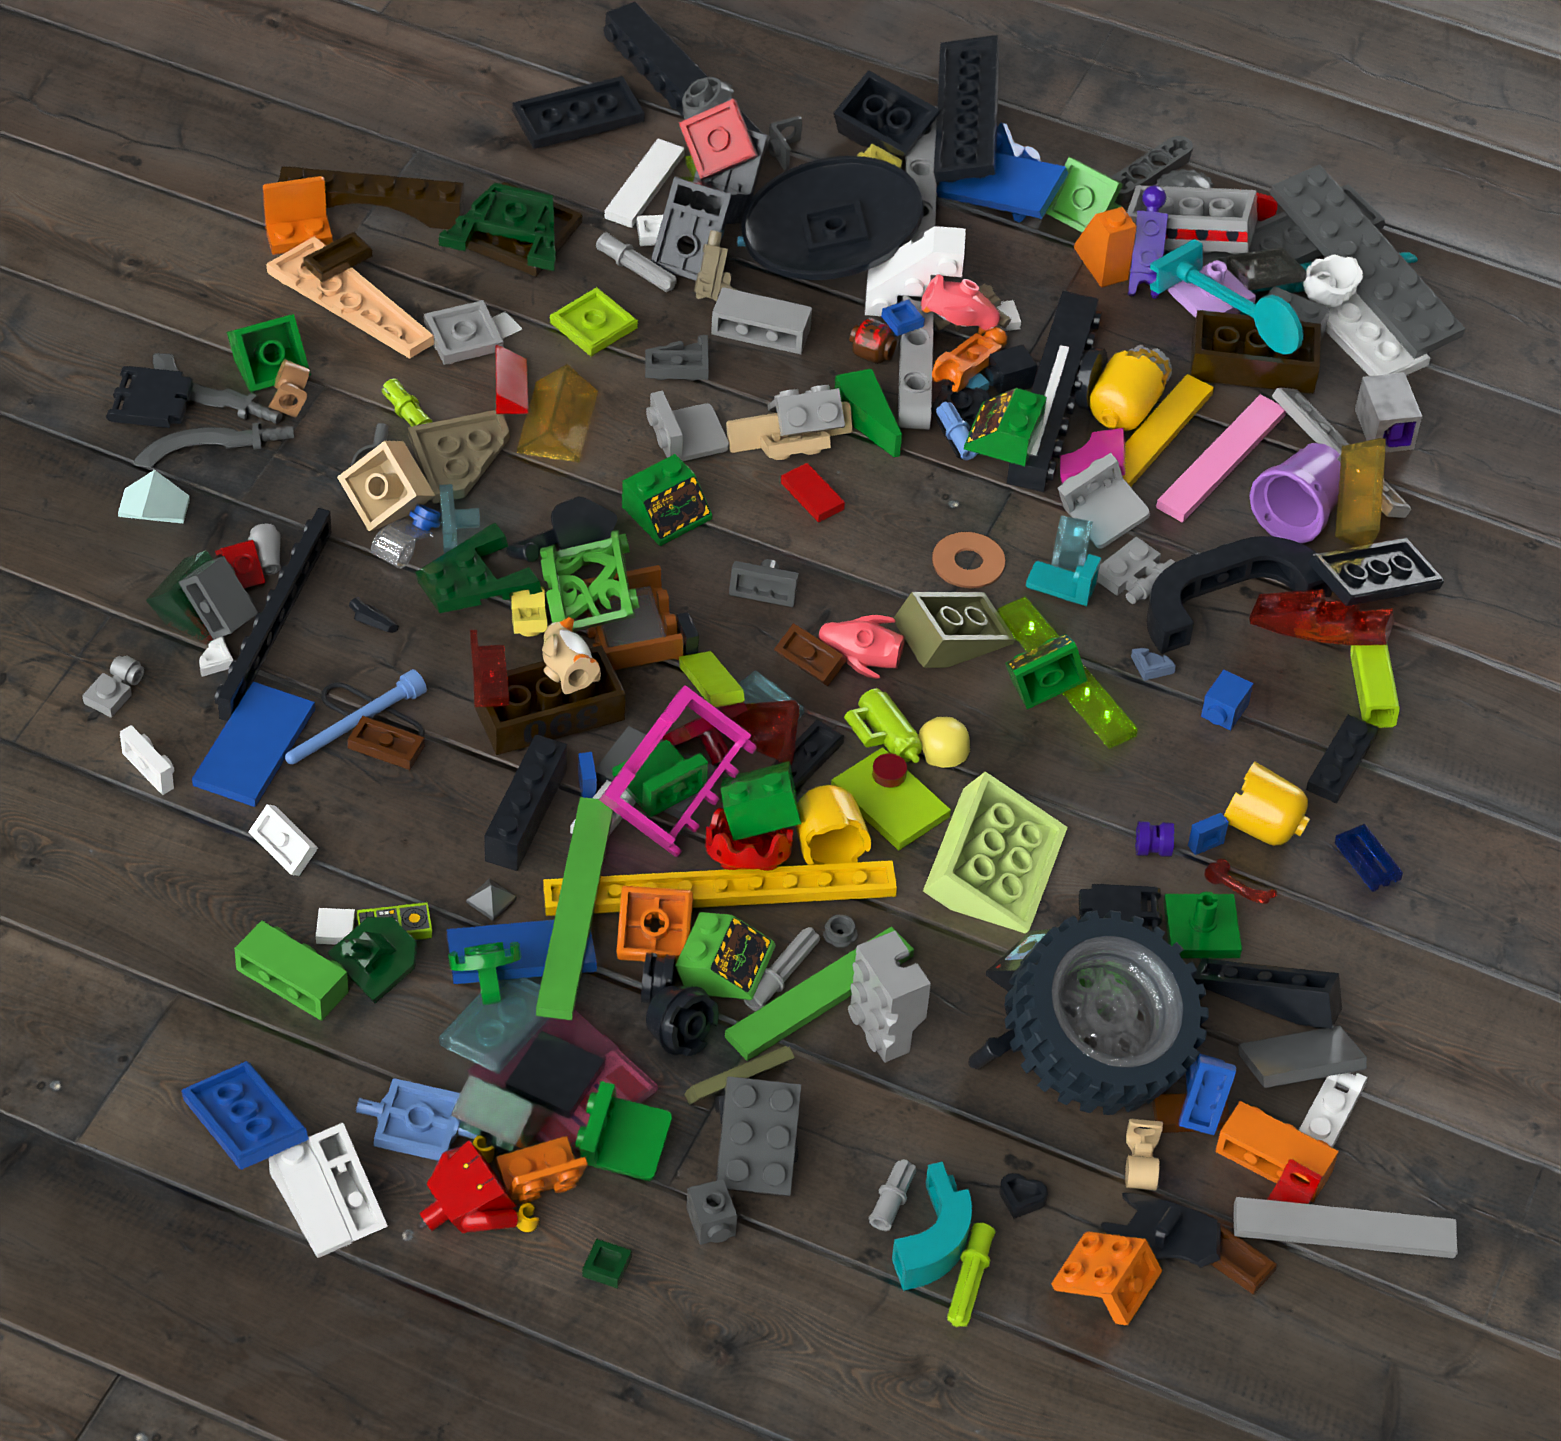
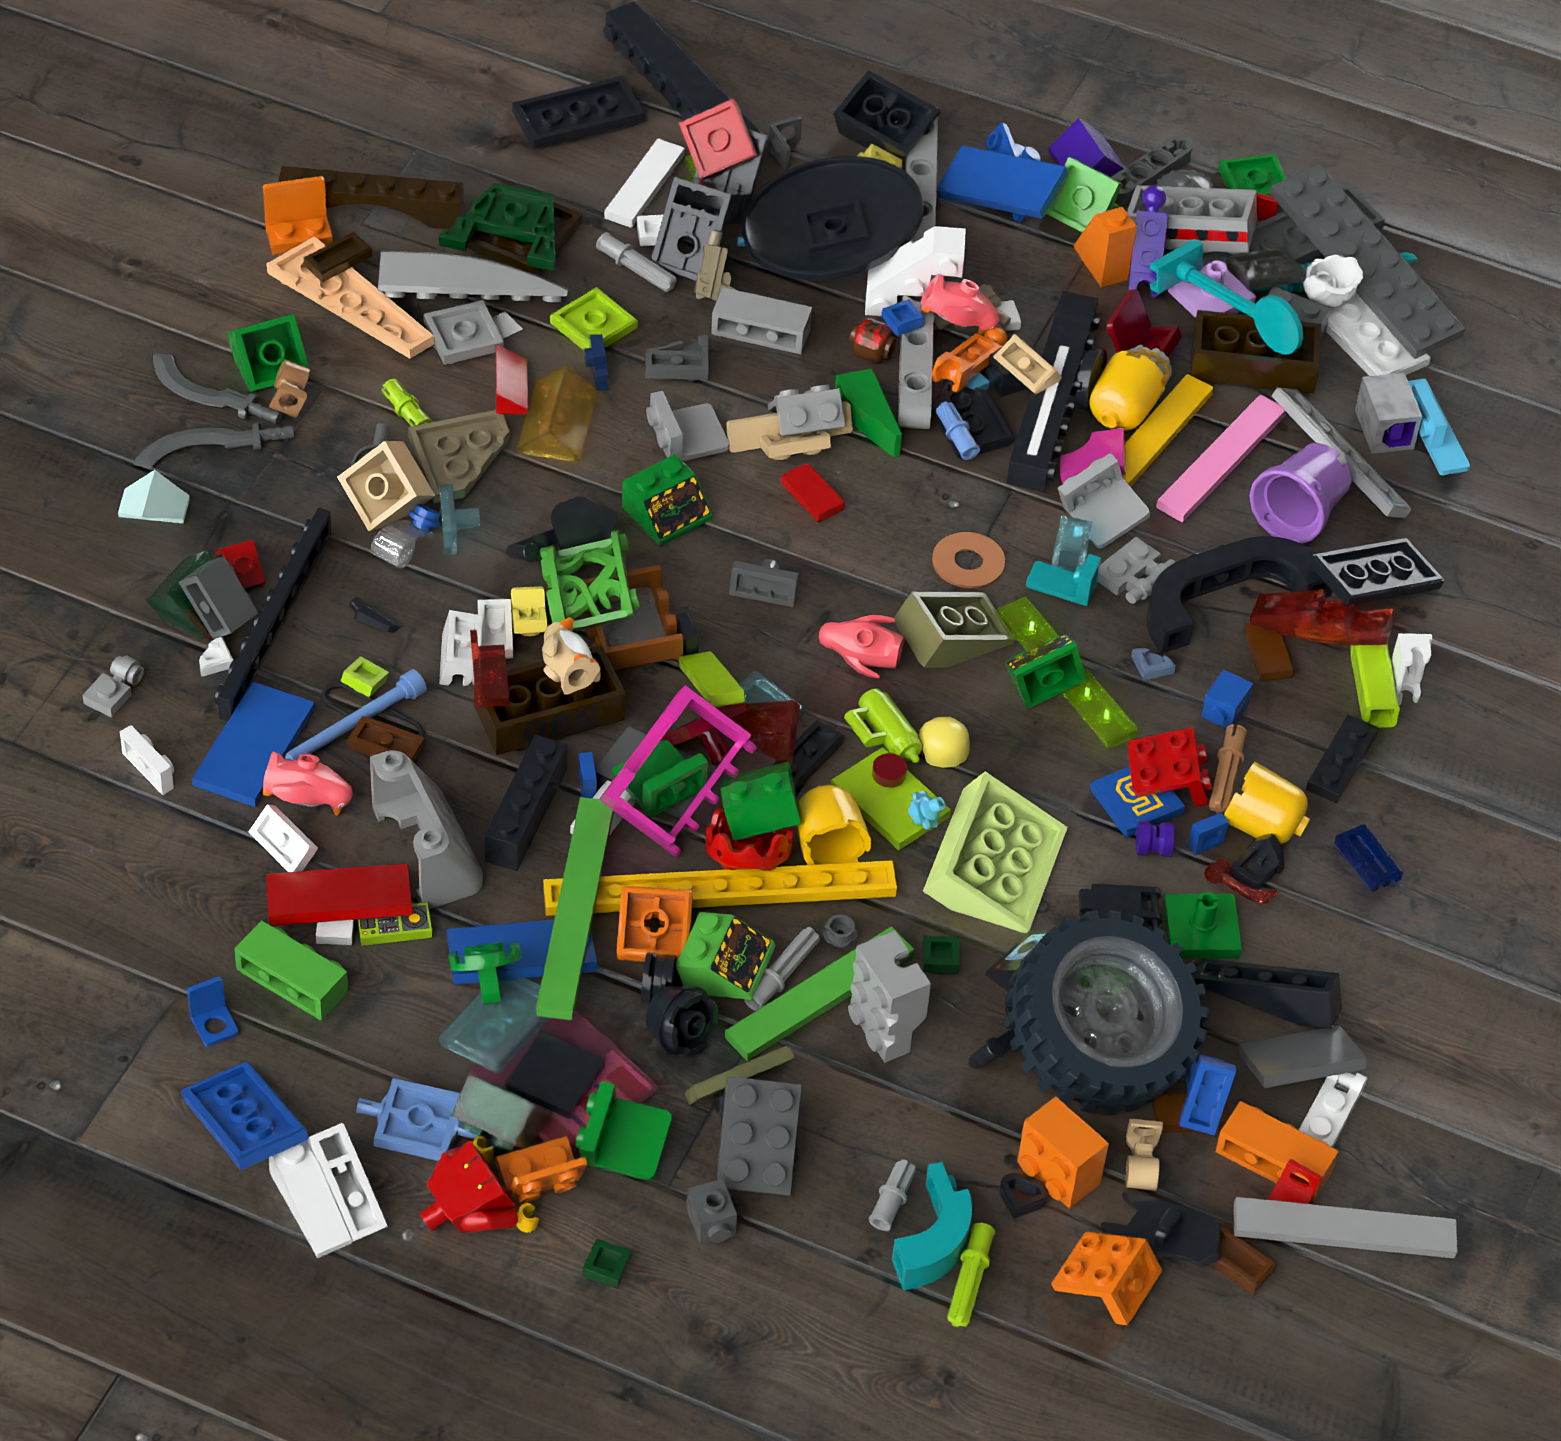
(152, 398): black plate -> none
(208, 1003): none -> blue bracket
(267, 545): light grey cone -> none
(306, 782): none -> coral animal
(338, 894): none -> red tile
(364, 676): none -> lime plate
(376, 955): dark green piece -> none
(444, 856): none -> light grey windscreen
(456, 646): none -> white hinge
(459, 276): none -> light grey wedge
(463, 579): dark green wing -> none
(491, 899): dark grey slope -> none
(496, 624): none -> white plate
(596, 359): none -> dark blue plate
(705, 95): dark grey piece -> none
(810, 654): reddish brown plate -> none
(925, 809): none -> medium azure plant
(941, 954): none -> dark green plate
(968, 109): black piece -> none
(1008, 426): green slope -> none
(1027, 365): none -> tan slope
(1062, 1152): none -> orange brick
(1088, 147): none -> dark purple slope
(1126, 808): none -> blue tile
(1131, 327): none -> dark red bracket
(1170, 763): none -> red bracket
(1230, 758): none -> medium nougat axle
(1252, 173): none -> green tile
(1259, 862): none -> black tile
(1268, 653): none -> reddish brown tile
(1360, 492): clear yellow slope -> none
(1409, 661): none -> white hinge
(1437, 432): none -> medium azure bracket

